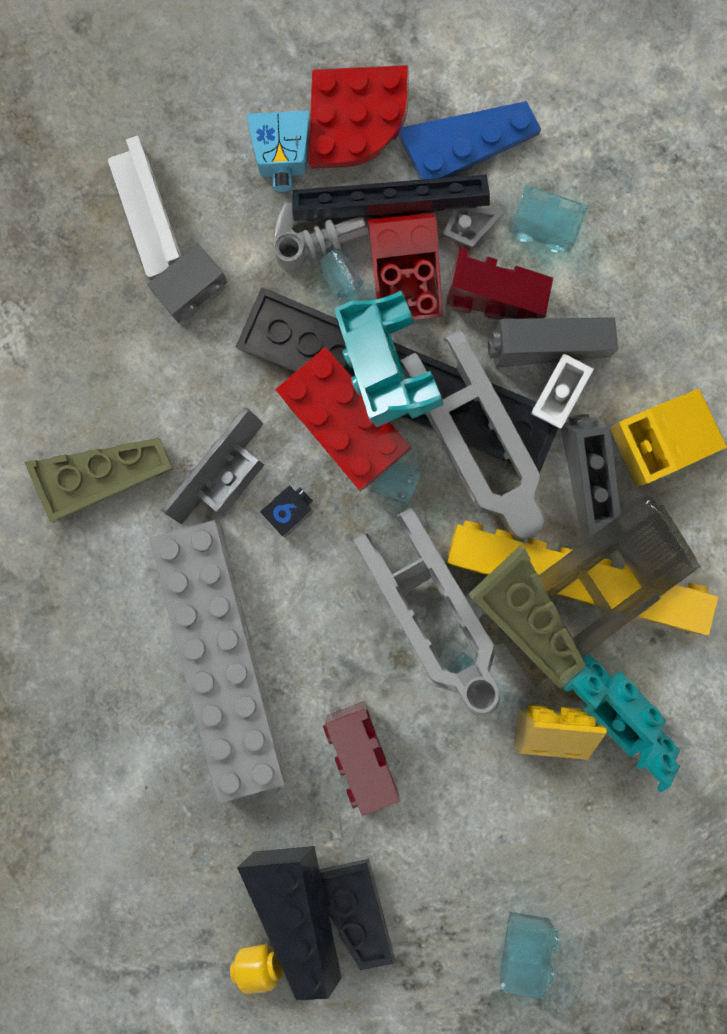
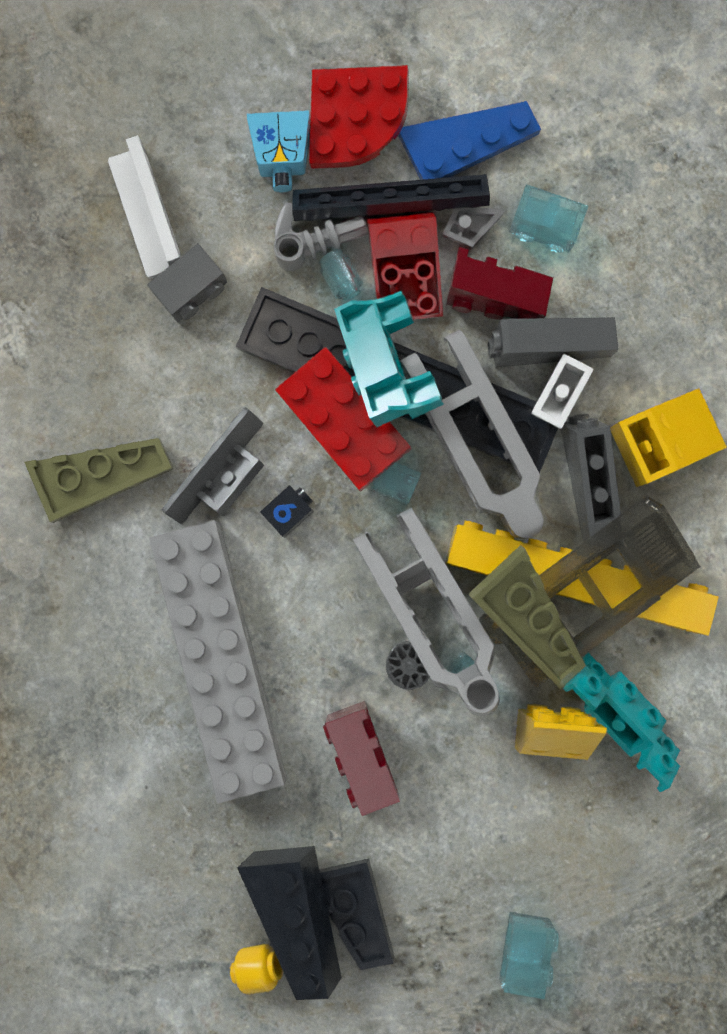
(405, 667): none -> dark grey wheel

